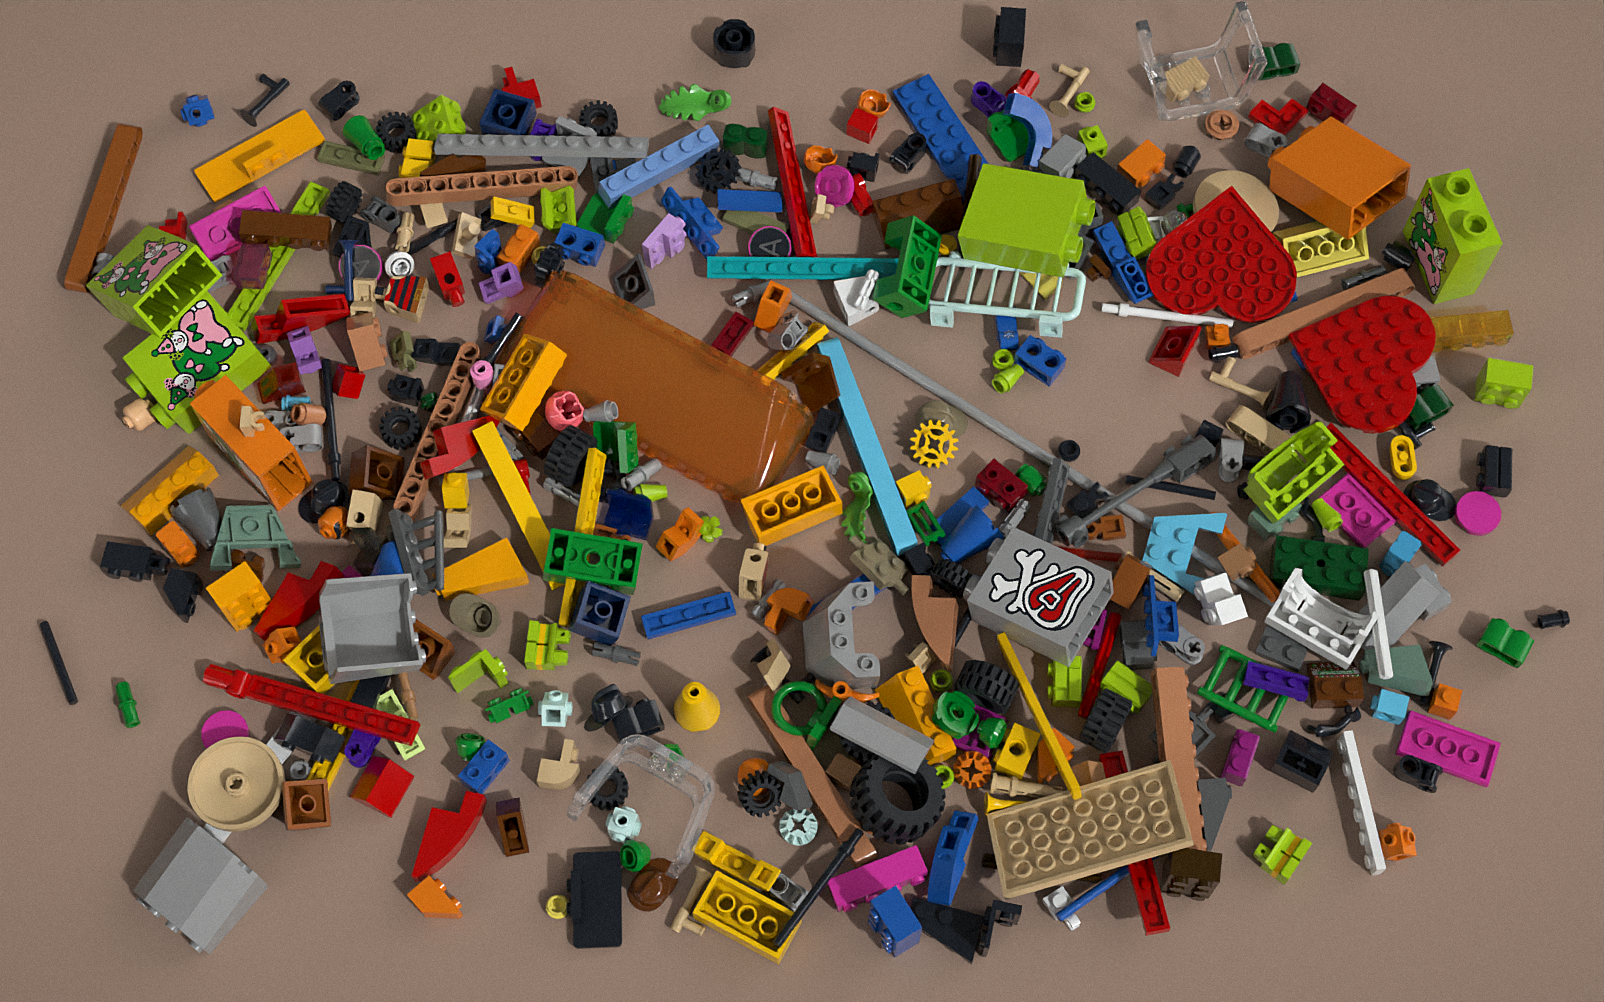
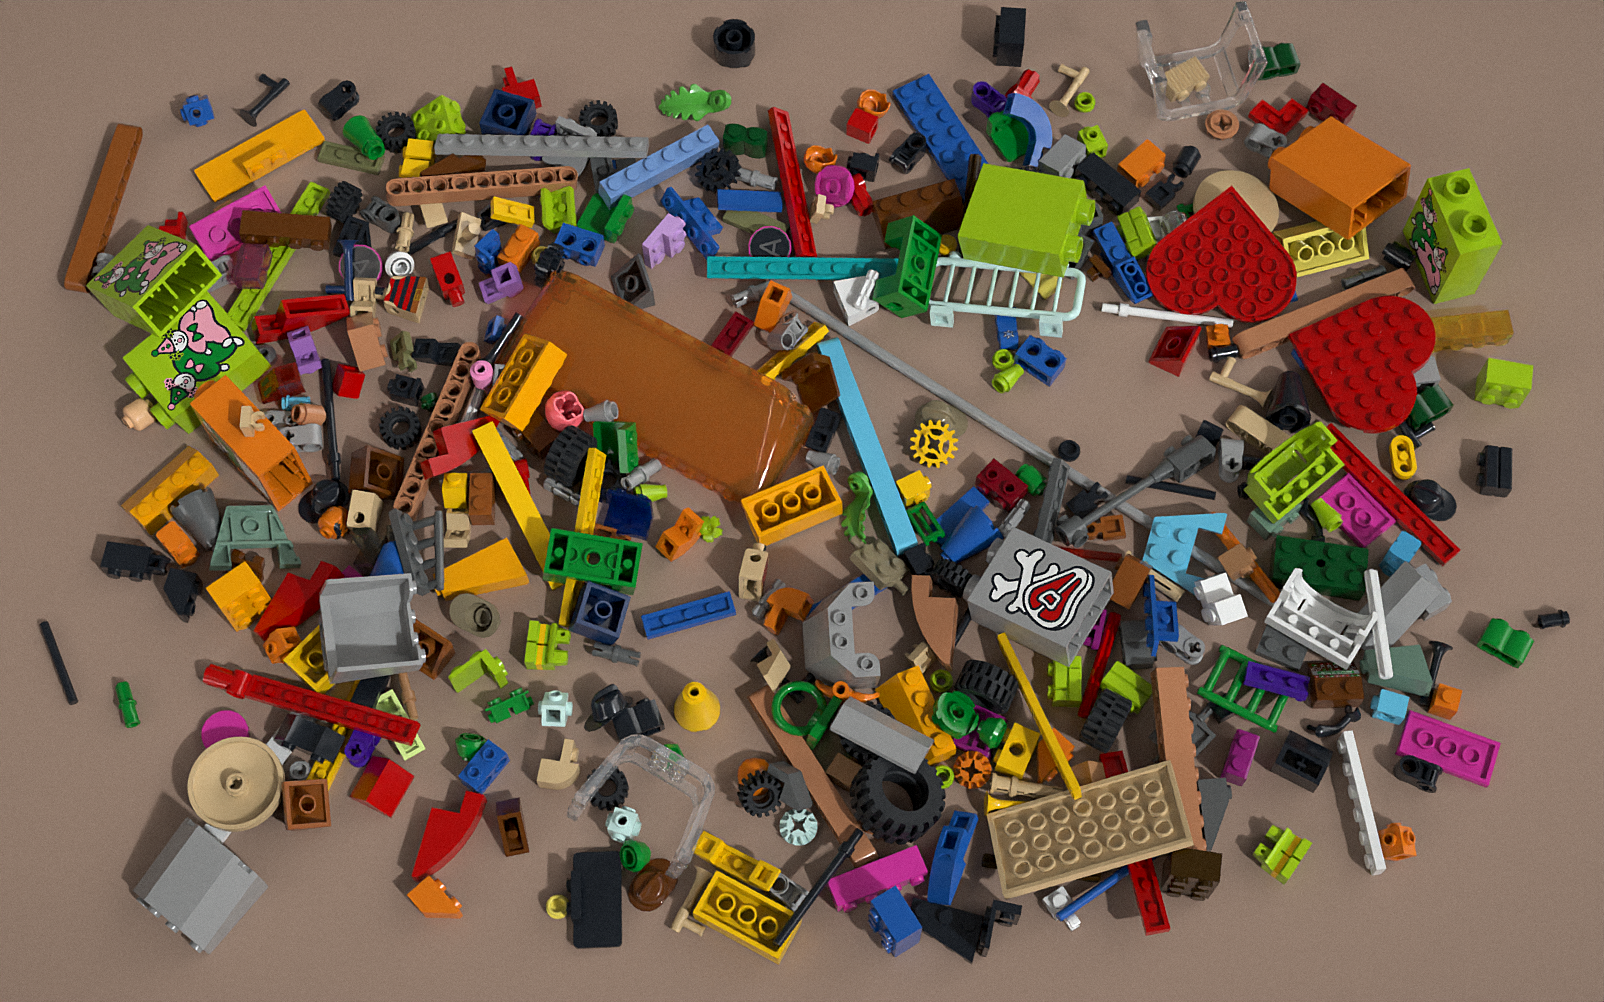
(482, 499): none -> dark orange brick
(1477, 513): dark pink tile -> none

